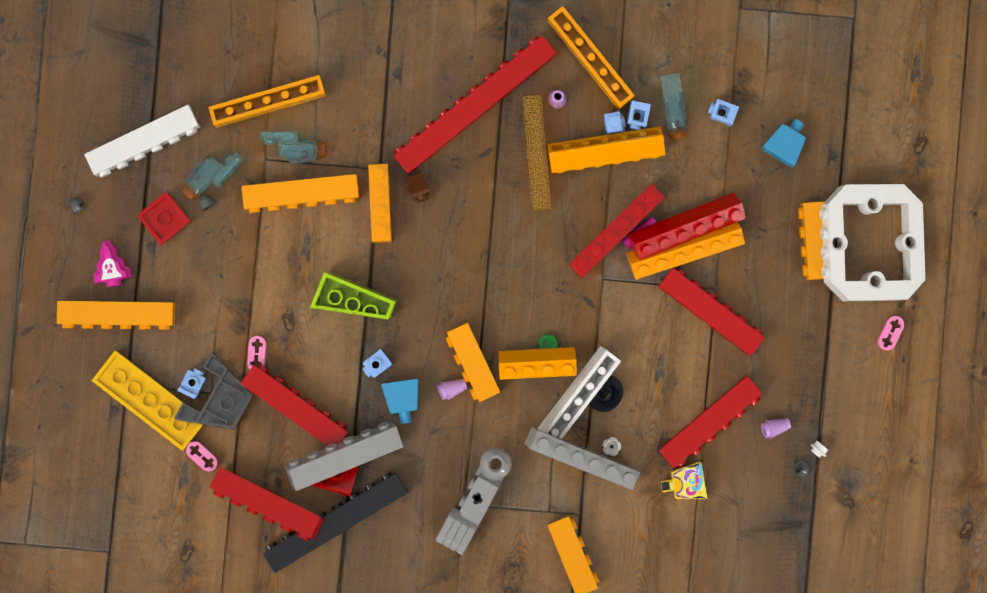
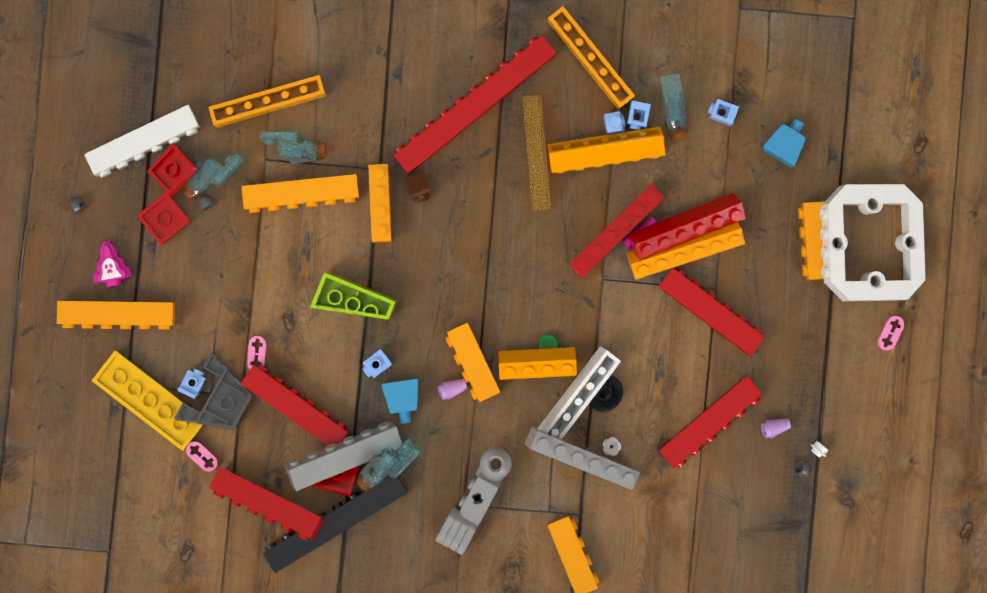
(172, 170): none -> red plate
(387, 463): none -> clear light blue plate
(557, 103): lavender cone -> none
(686, 482): torso -> none

